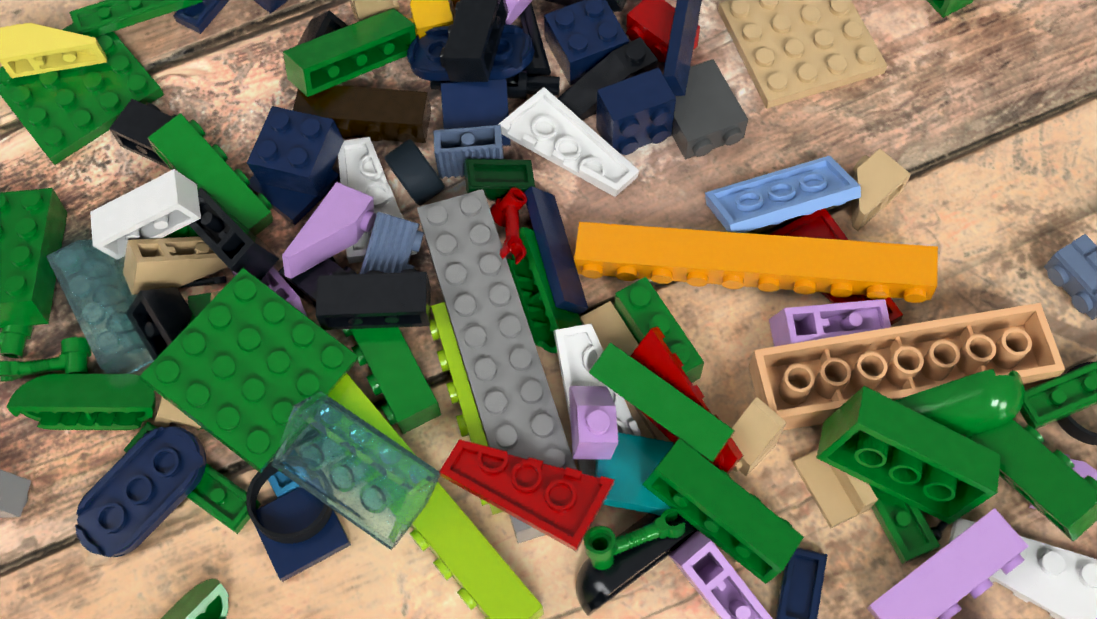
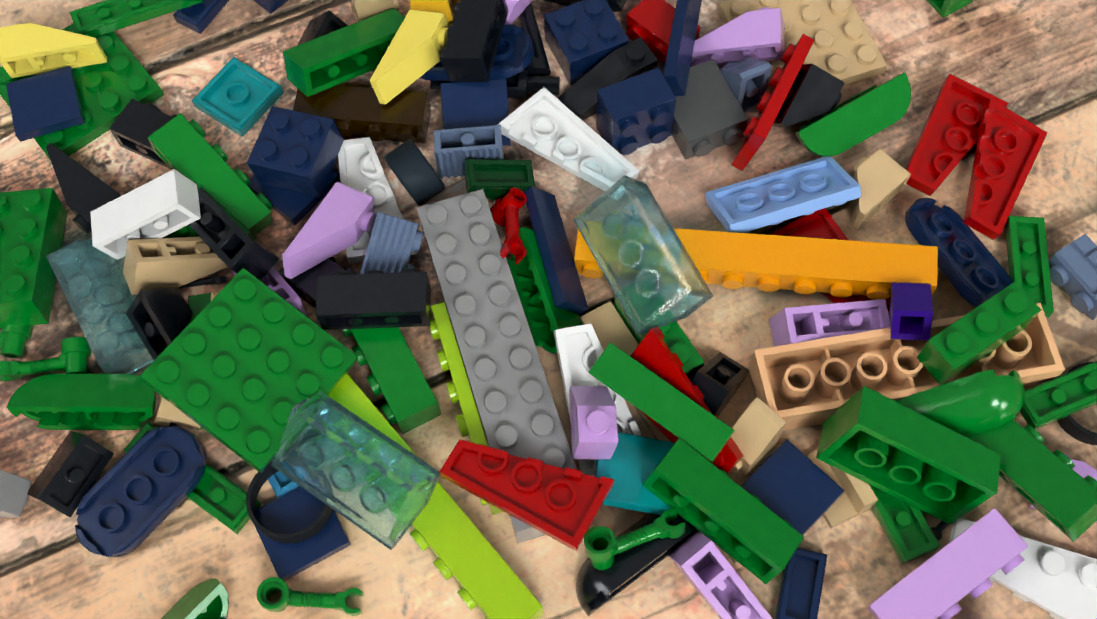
(45, 103): none -> dark blue tile
(70, 473): none -> black panel
(80, 187): none -> black slope
(237, 96): none -> teal tile
(299, 598): none -> green brick
(410, 53): none -> light yellow slope
(642, 256): none -> clear light blue slope
(719, 381): none -> black slope
(747, 80): none -> sand blue slope
(750, 35): none -> lavender slope
(771, 102): none -> red wing
(793, 487): none -> dark blue tile
(810, 96): none -> black slope
(857, 118): none -> green brick
(910, 311): none -> dark purple brick
(947, 134): none -> red wing
(960, 252): none -> dark blue tile
(978, 333): none -> green brick
(1000, 167): none -> red wing
(1029, 259): none -> green plate

